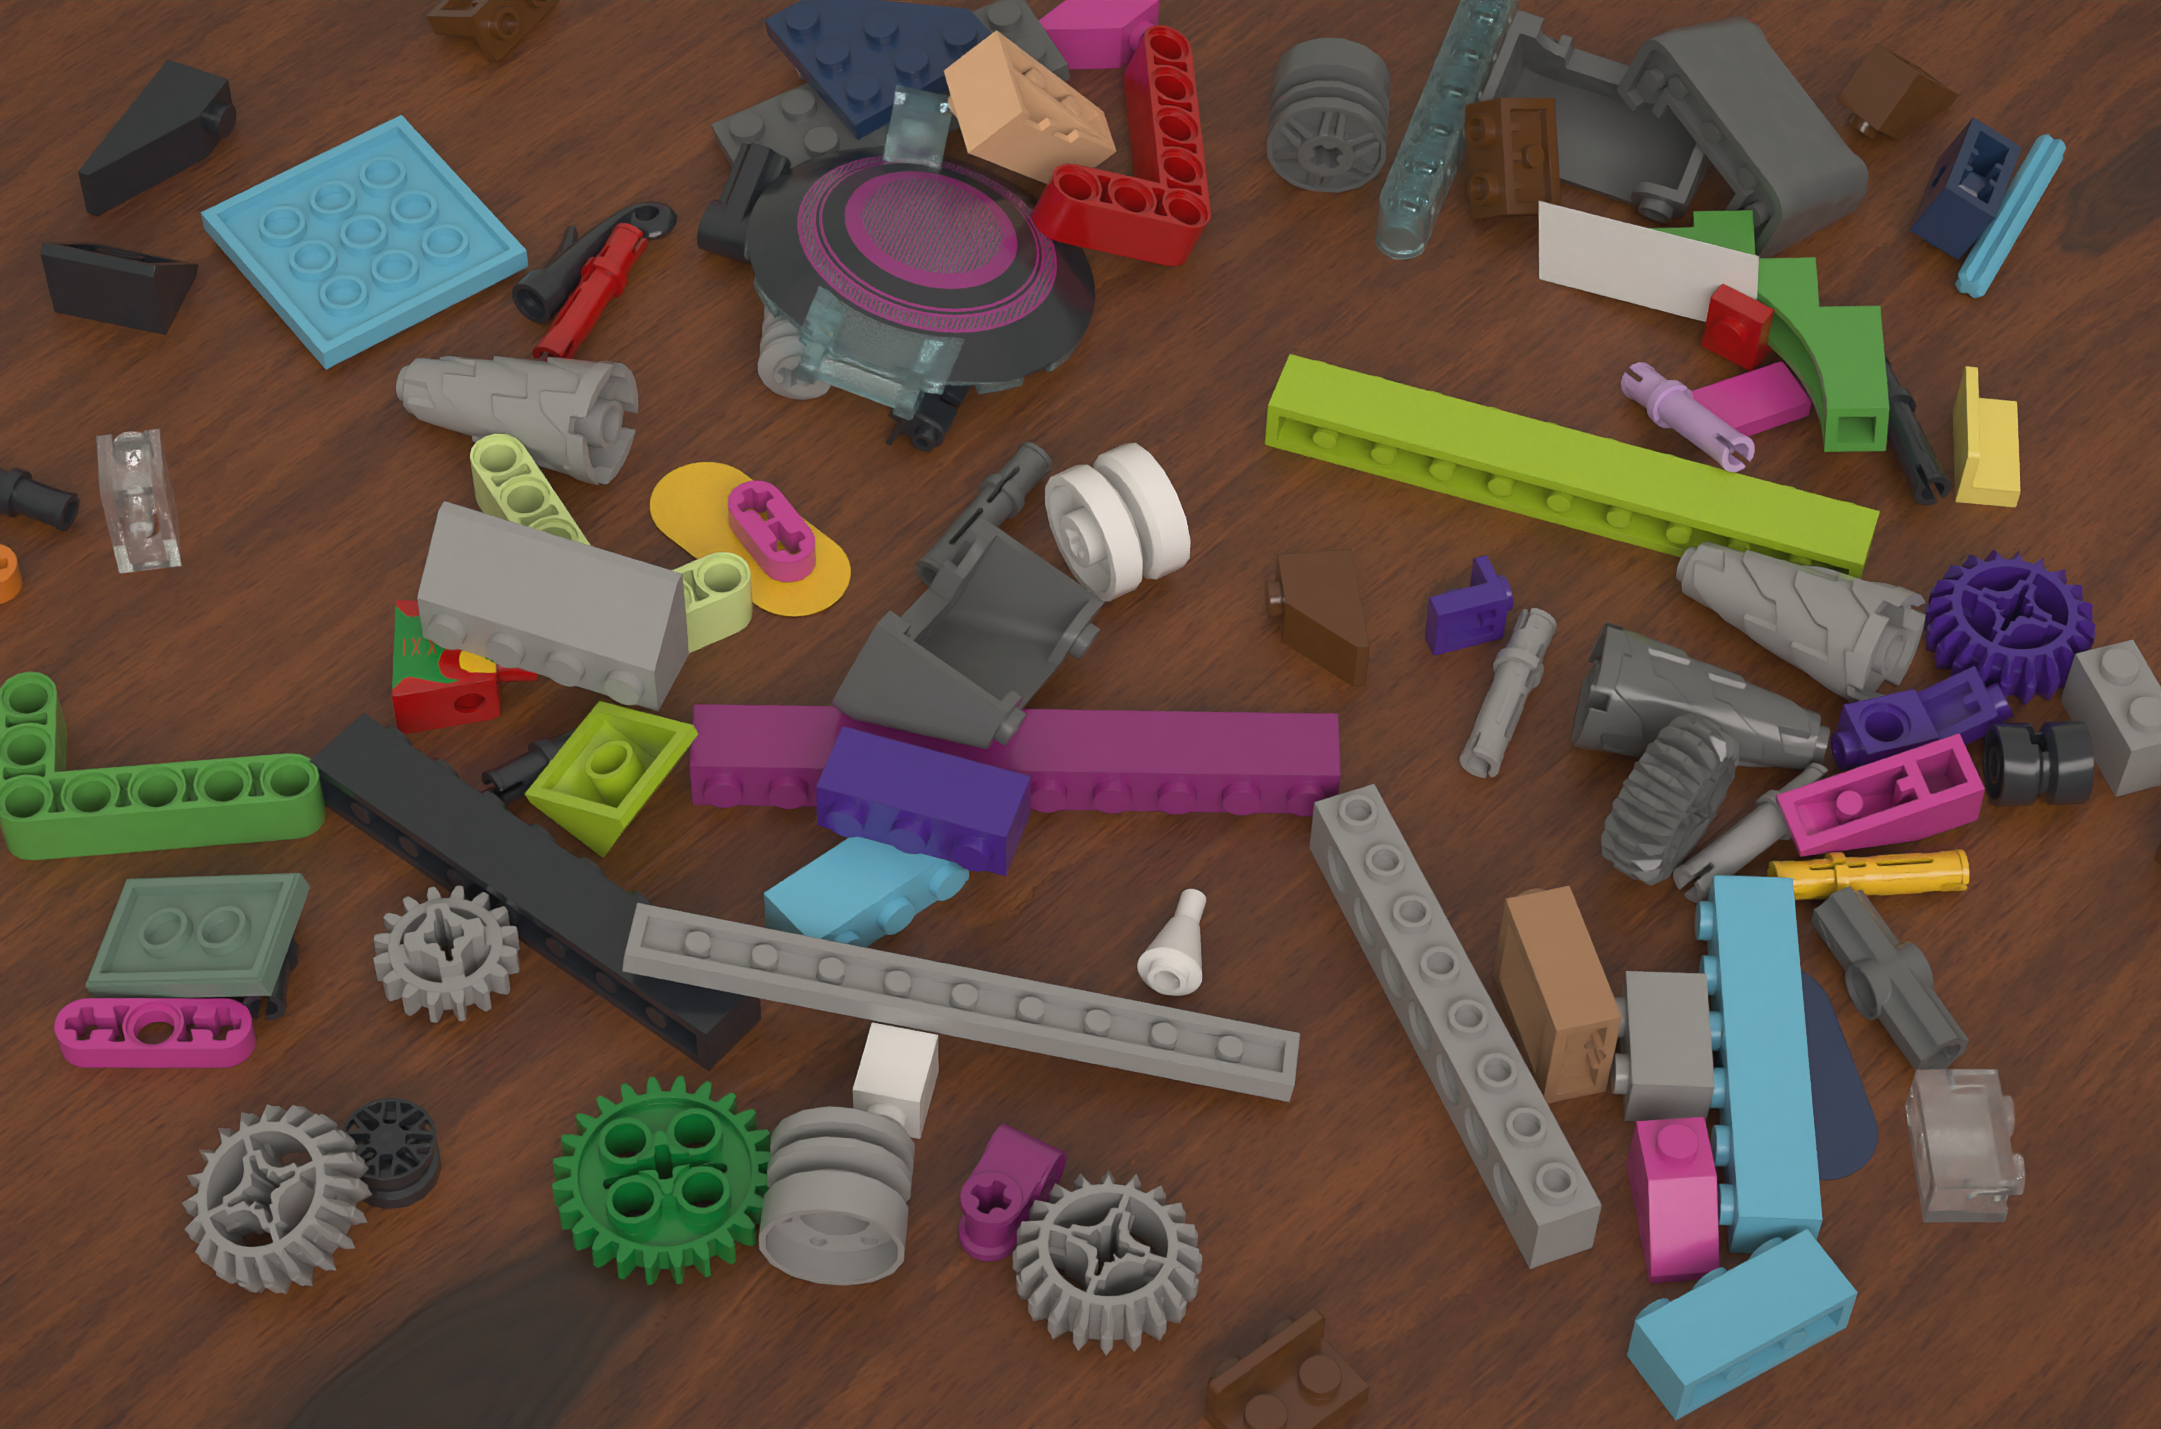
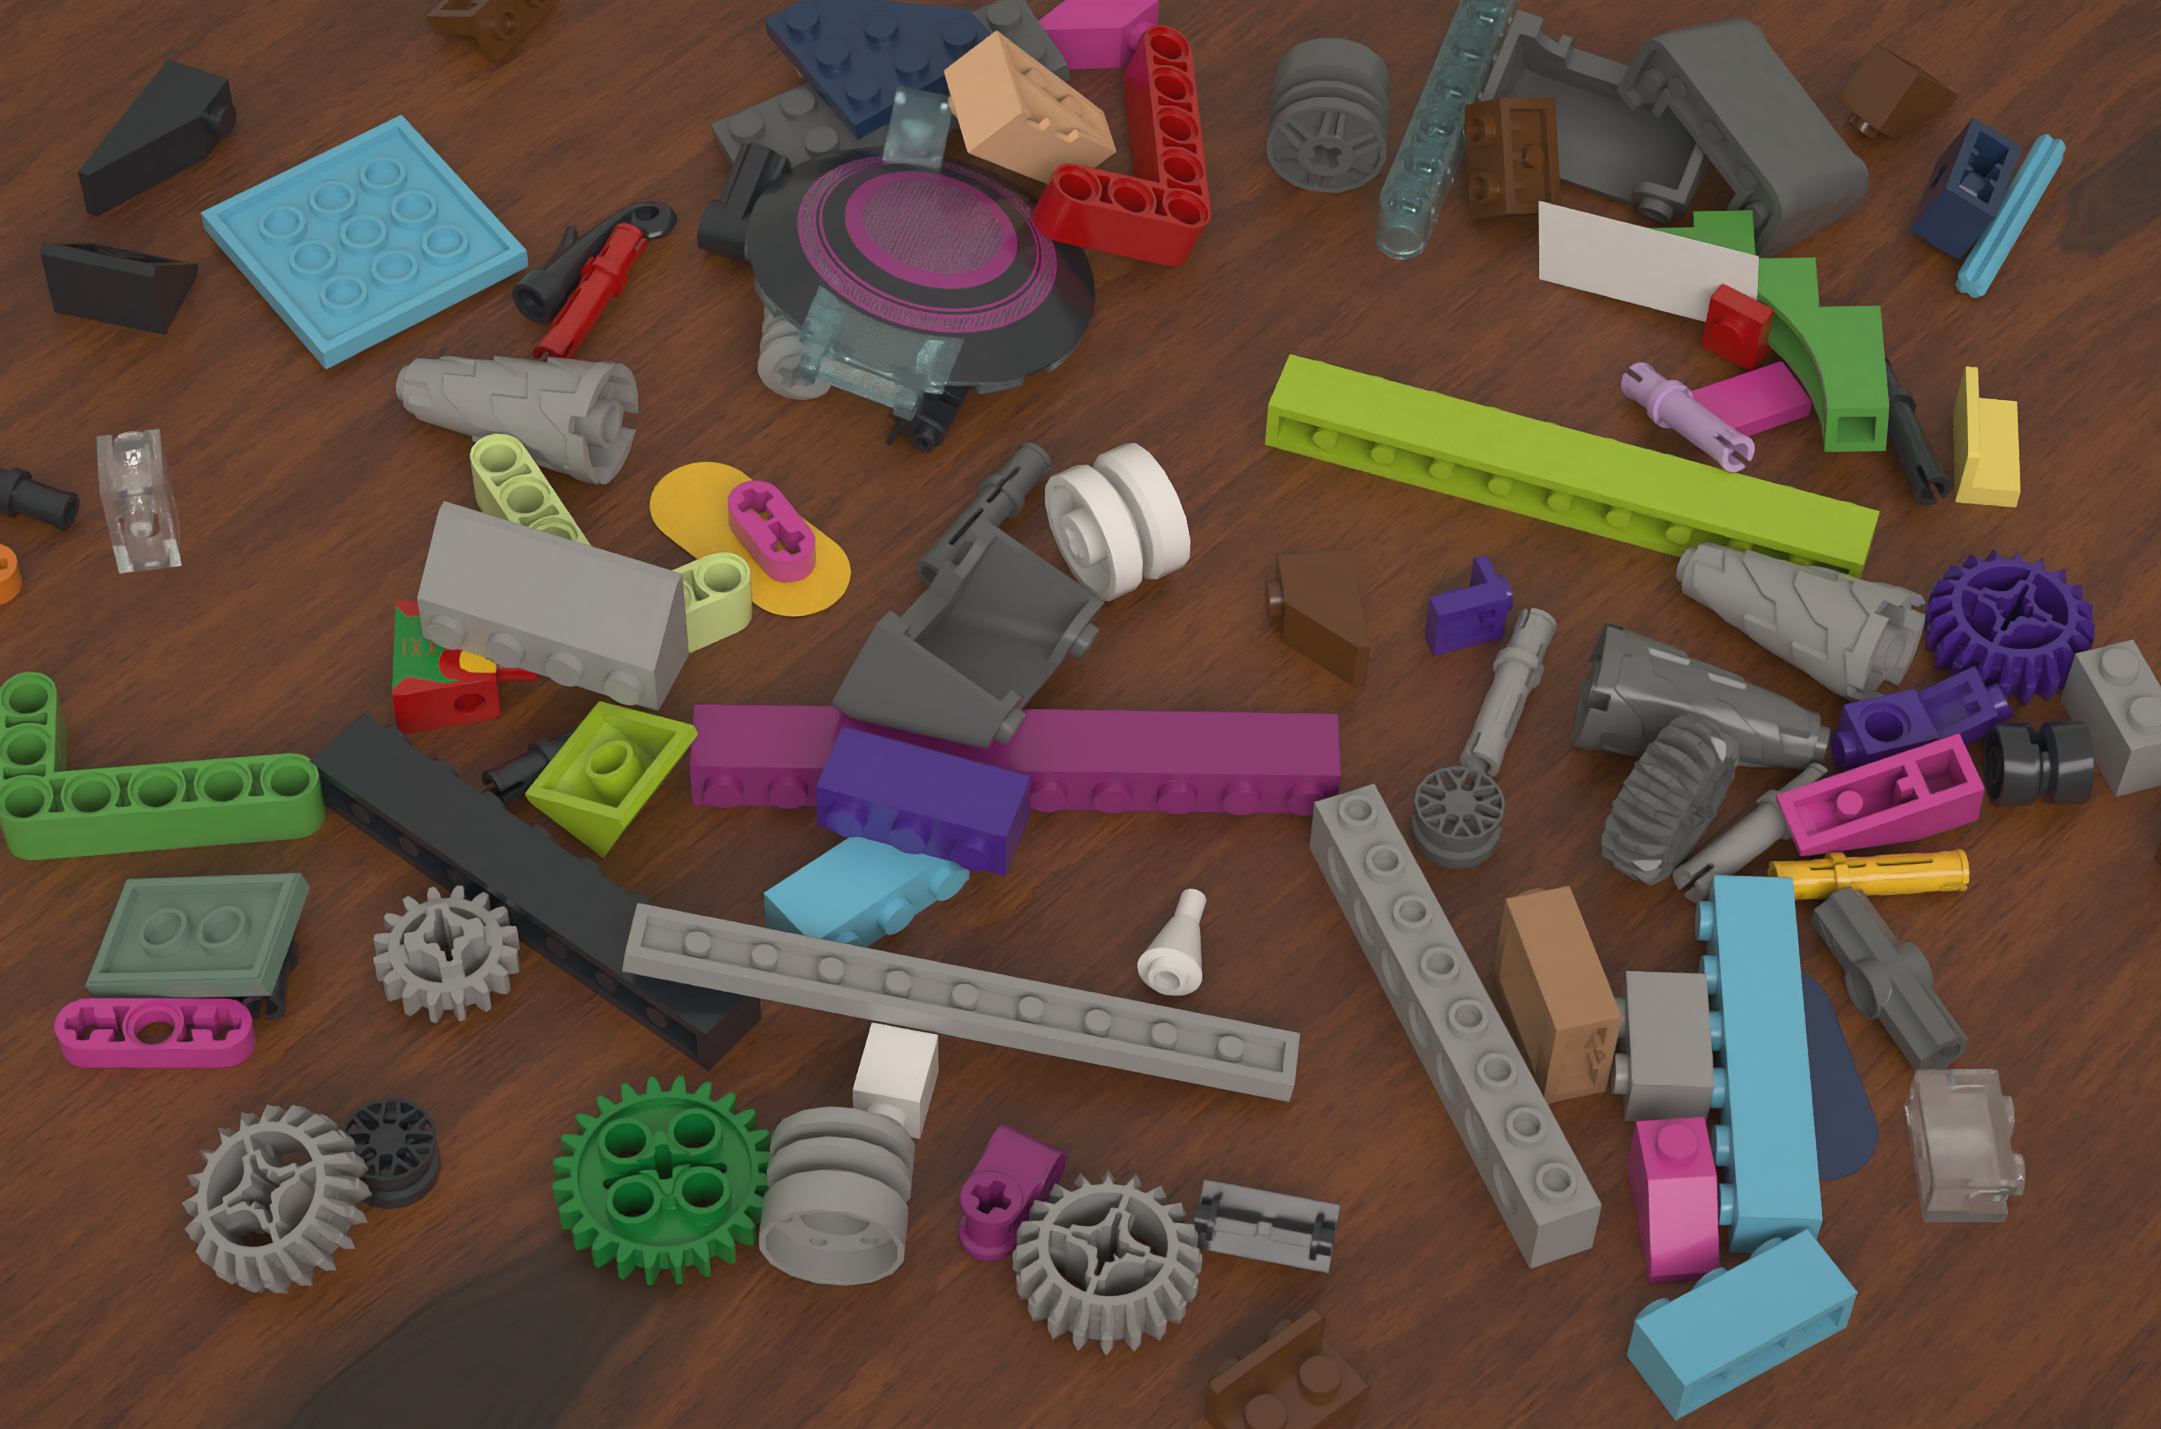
(1266, 1225): none -> hinge
(1433, 822): none -> dark grey wheel

